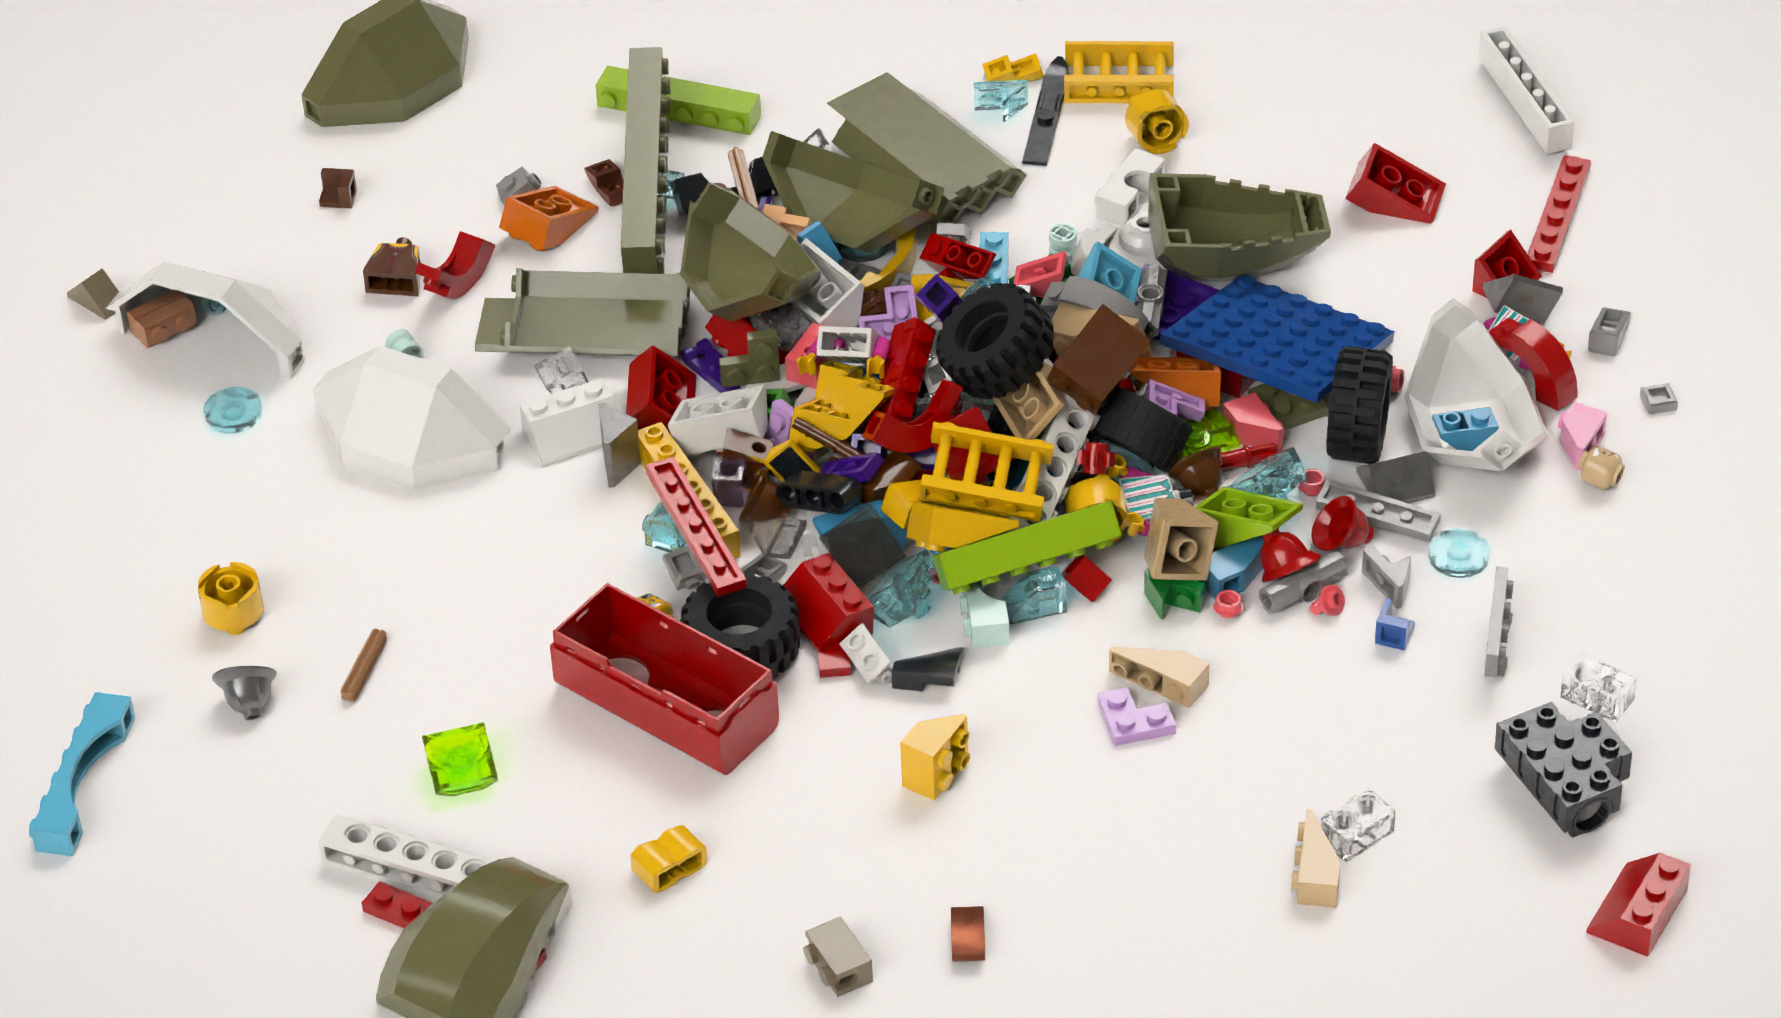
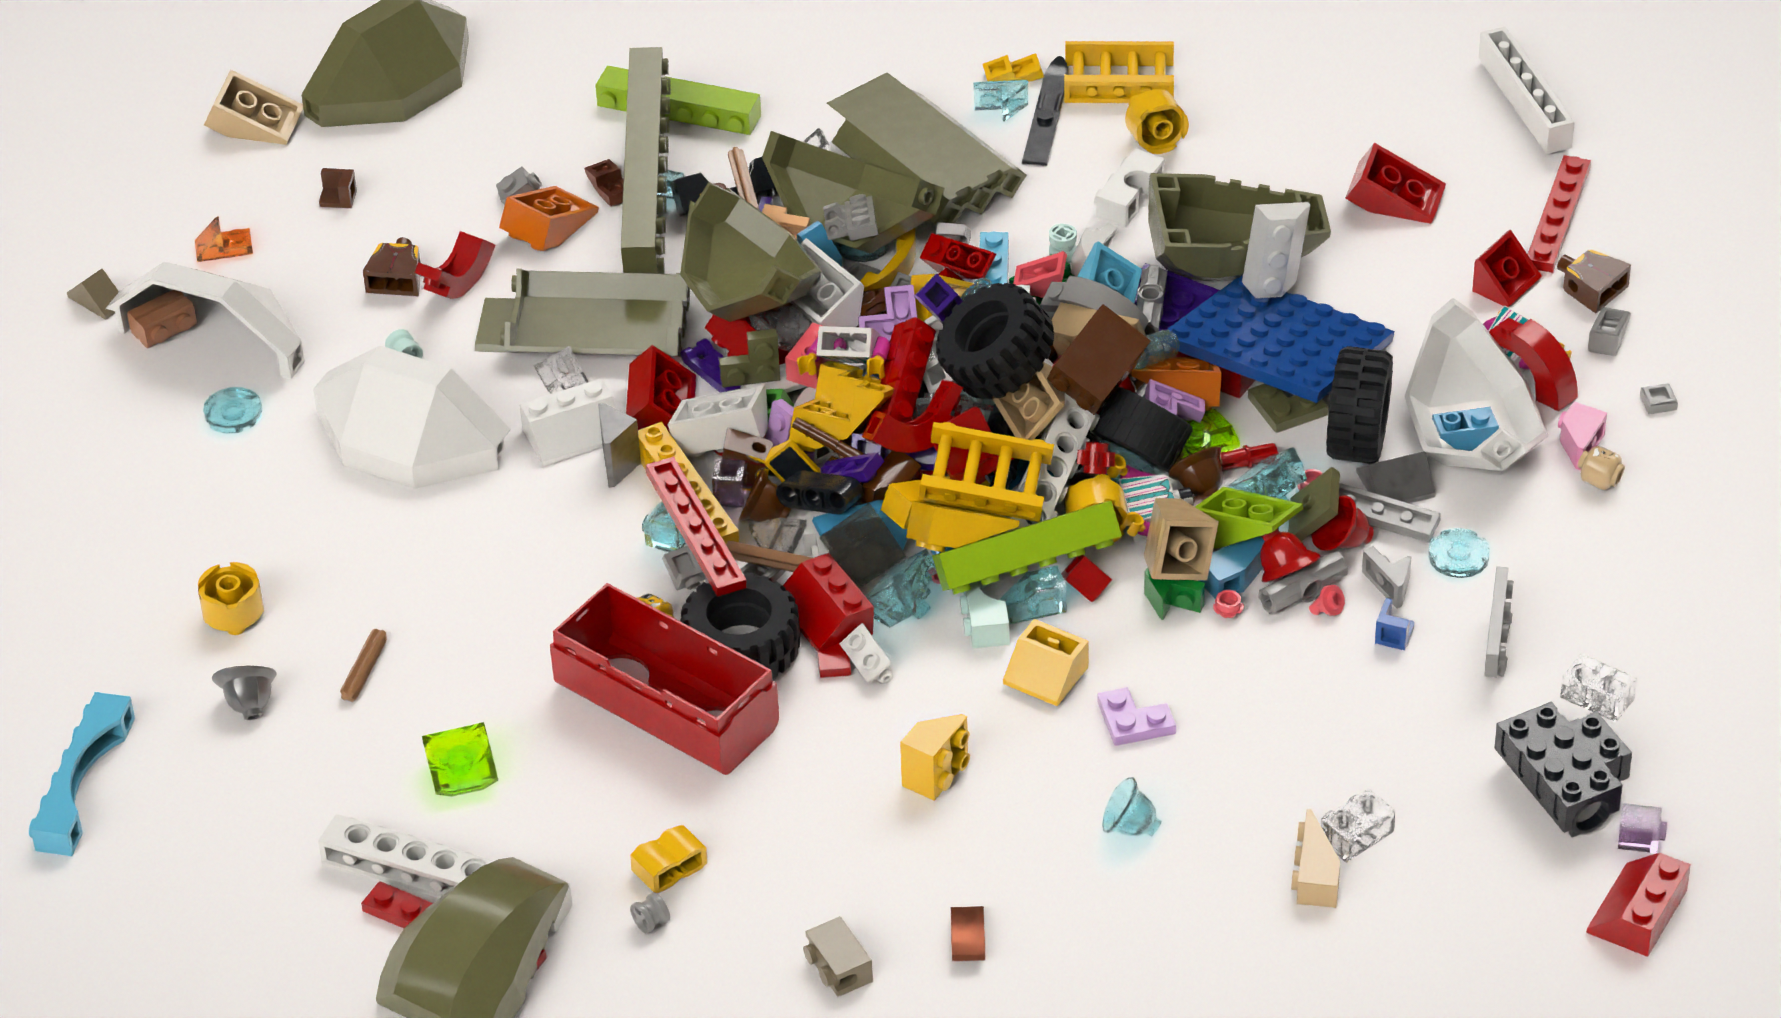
(207, 306): clear light blue hinge -> none
(215, 245): none -> clear orange slope
(253, 111): none -> tan slope
(650, 912): none -> light grey wheel
(765, 556): none -> medium nougat axle
(854, 219): none -> light grey hinge
(932, 668): black slope -> none
(1047, 662): none -> yellow slope
(1130, 811): none -> clear light blue hat
(1136, 239): white piece -> none
(1162, 347): none -> clear light blue pin
(1165, 672): tan slope -> none
(1254, 421): coral slope -> none
(1275, 248): none -> white slope
(1319, 504): none -> olive plate
(1397, 379): coral plate -> none
(1523, 295): flat silver slope -> none
(1594, 278): none -> reddish brown torso
(1641, 828): none -> clear purple brick

